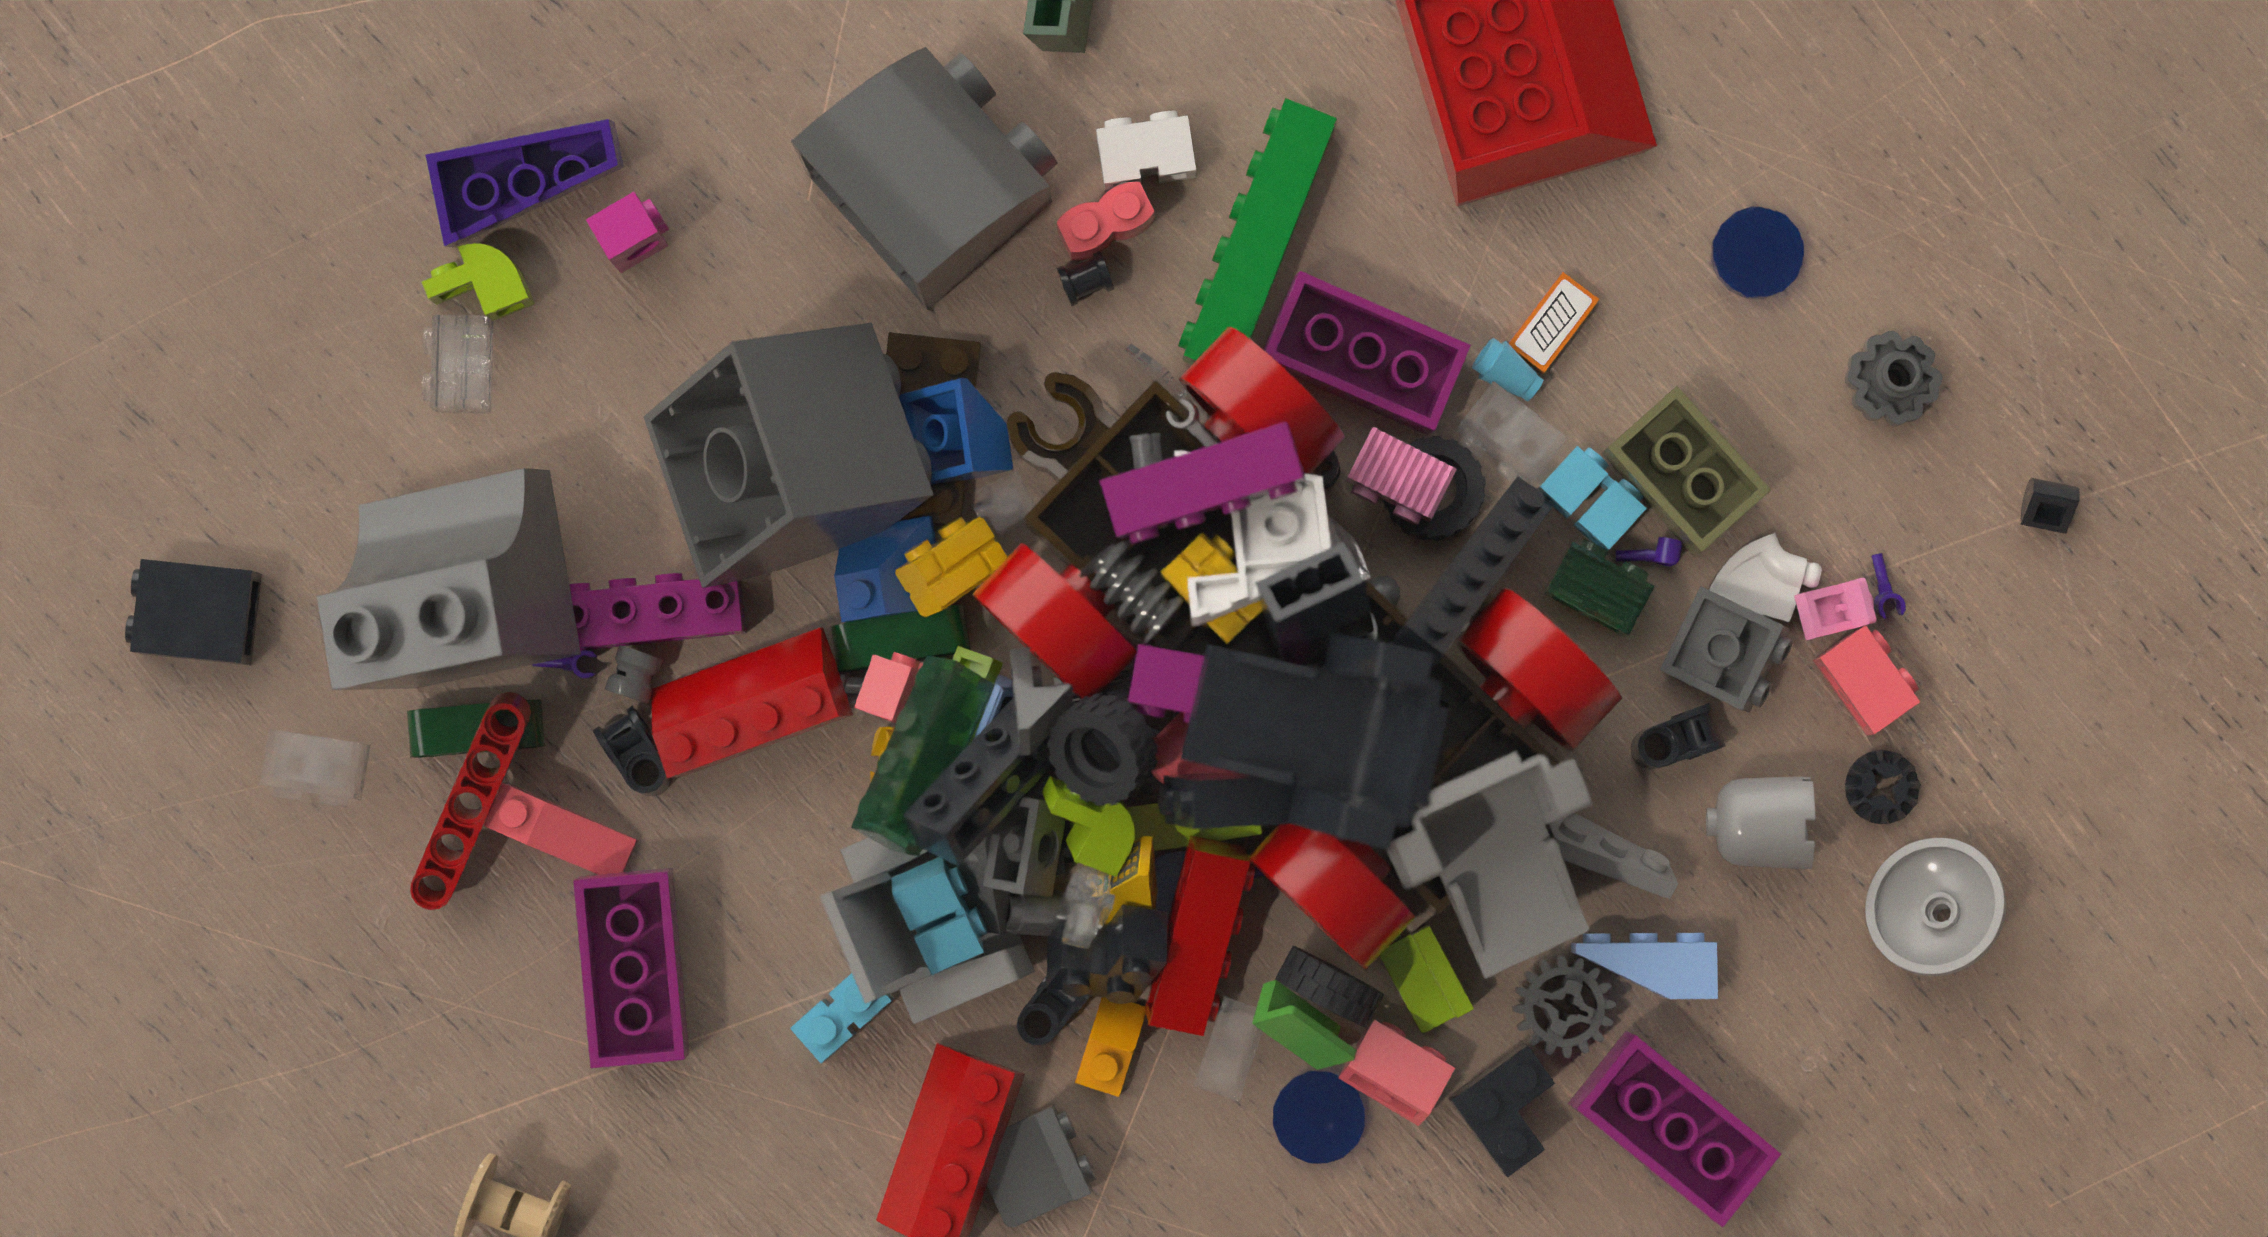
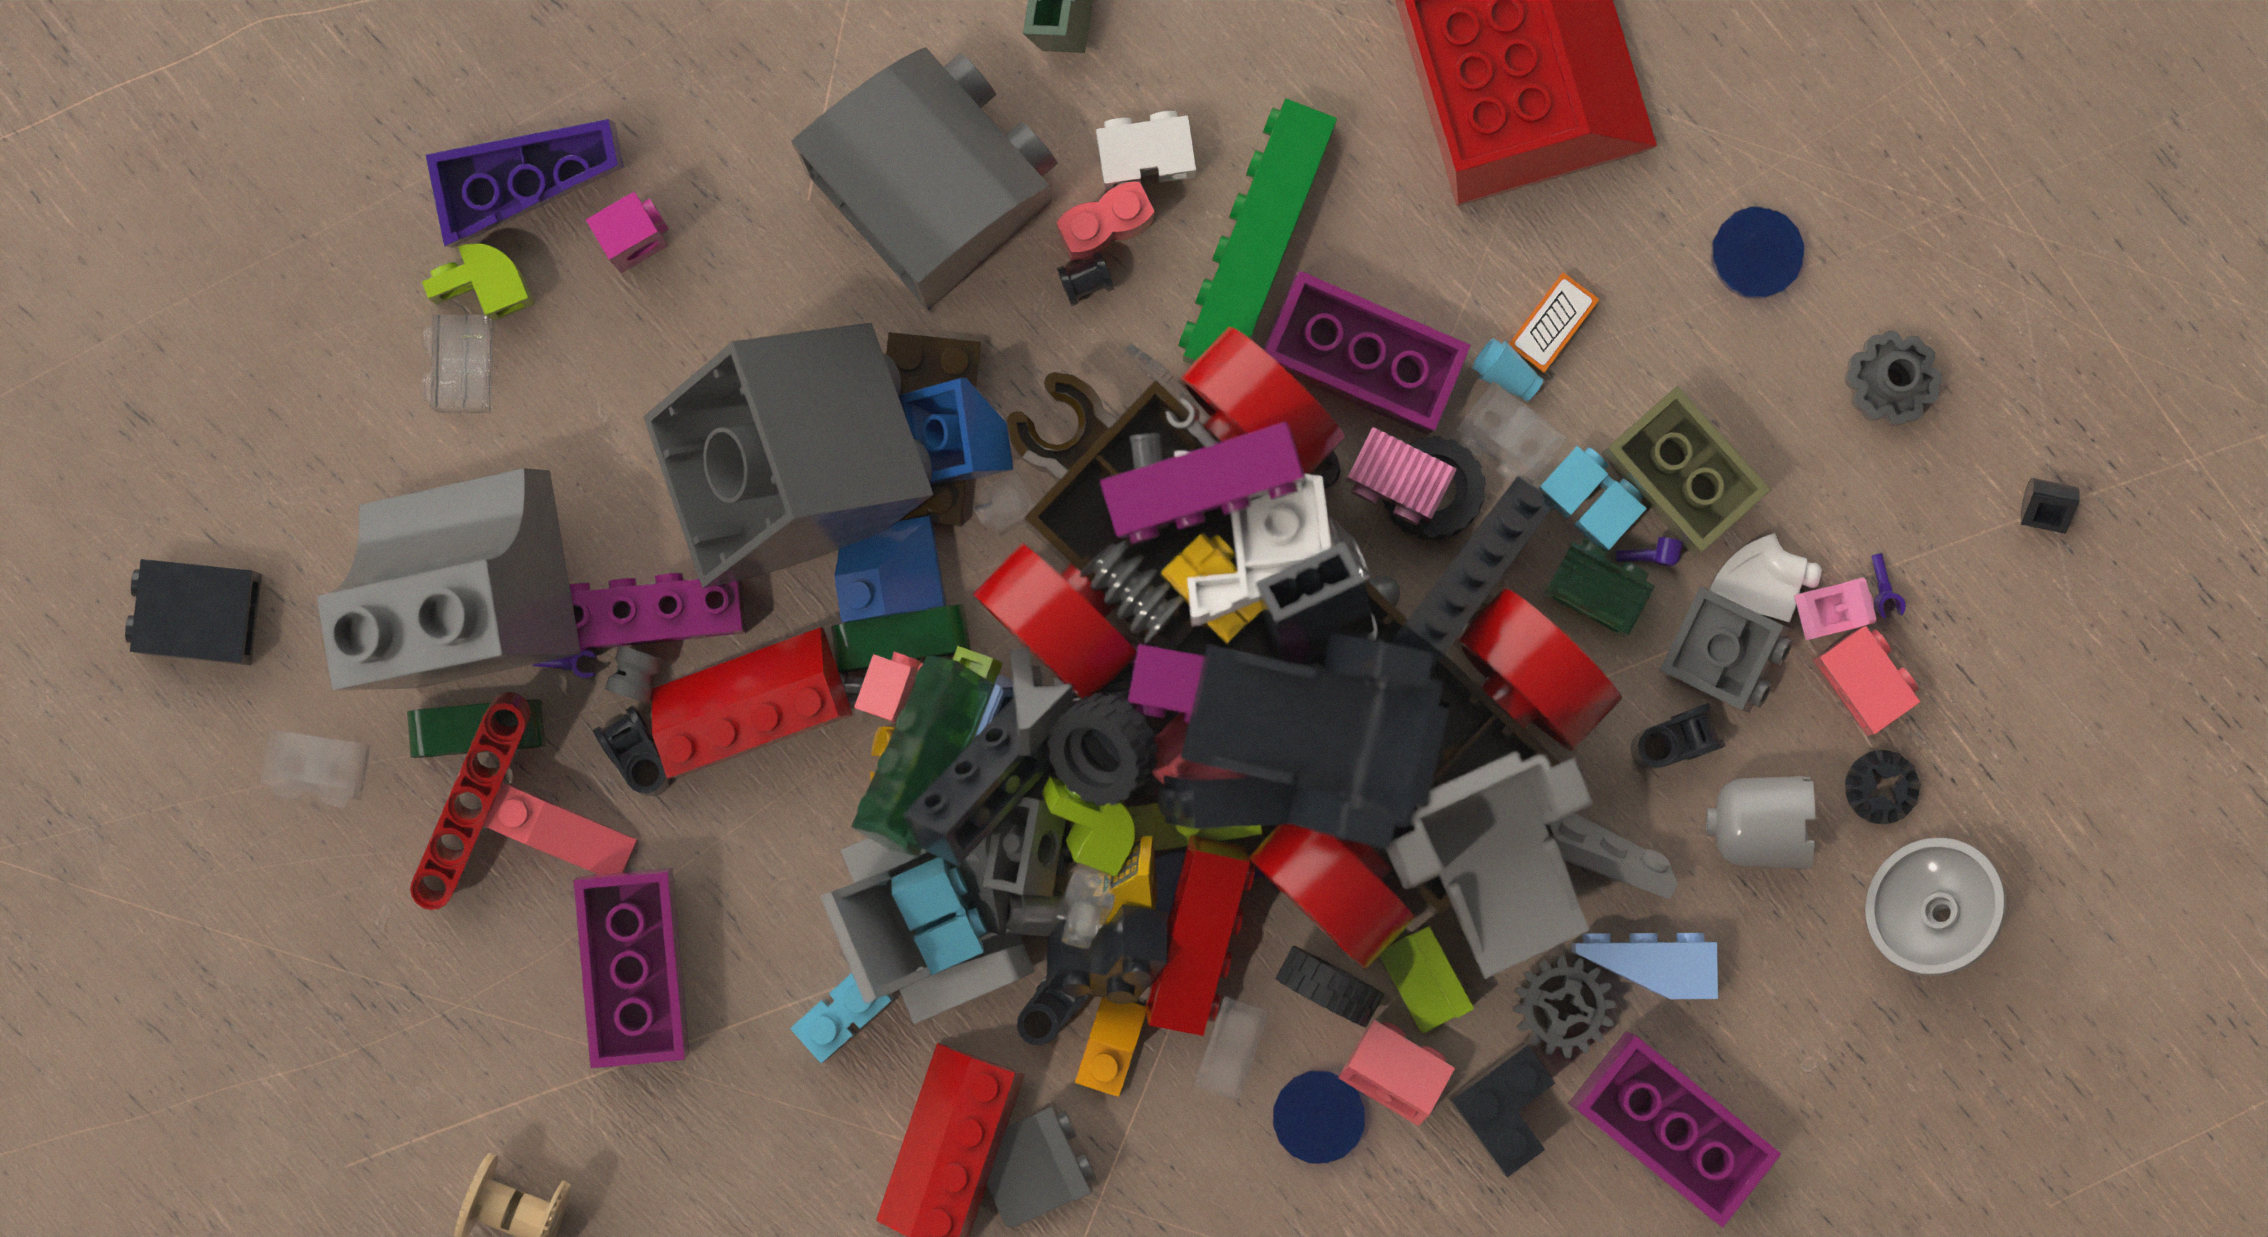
(951, 566): yellow brick -> none
(1300, 1027): bright green panel -> none

